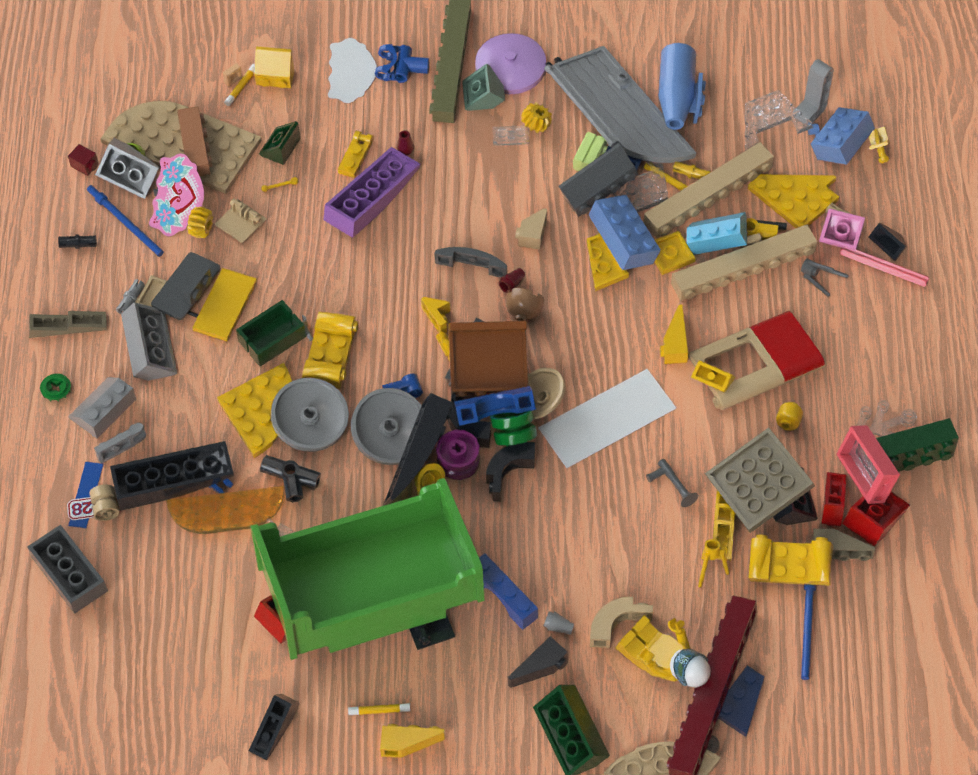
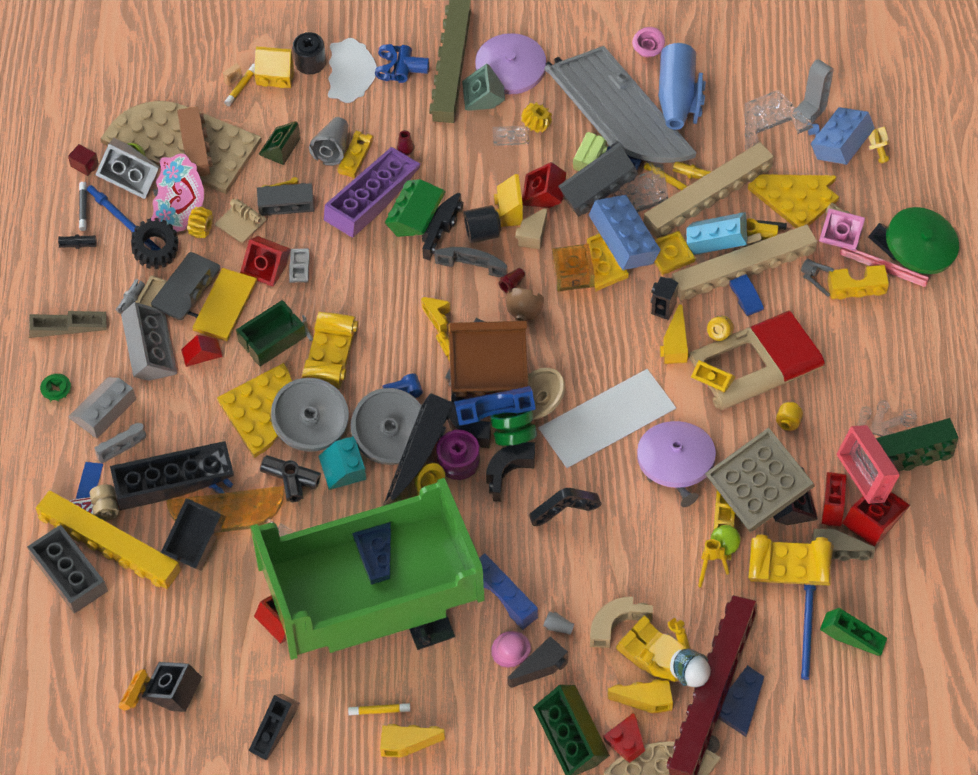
(82, 206): none -> dark grey bar
(108, 539): none -> yellow brick
(131, 697): none -> light orange plate
(156, 257): none -> black tyre
(172, 686): none -> black slope
(193, 534): none -> black piece
(201, 350): none -> red slope
(265, 260): none -> red slope
(285, 199): none -> dark grey brick
(299, 265): none -> light grey slope
(309, 53): none -> black piece
(330, 142): none -> light grey cone
(342, 463): none -> teal slope
(375, 551): none -> dark blue wing
(414, 208): none -> green slope
(441, 222): none -> black slope
(482, 224): none -> black piece
(509, 202): none -> yellow slope
(510, 649): none -> bright pink hat
(542, 186): none -> red slope
(559, 501): none -> black beam
(573, 267): none -> clear yellow brick
(626, 739): none -> red wing
(648, 42): none -> bright pink hat
(649, 697): none -> yellow slope
(664, 297): none -> black brick
(676, 454): none -> lavender dish
(720, 328): none -> yellow head
(728, 538): none -> lime hair
(746, 294): none -> blue slope
(843, 286): none -> yellow arch
(852, 631): none -> green slope
(922, 240): none -> green dish

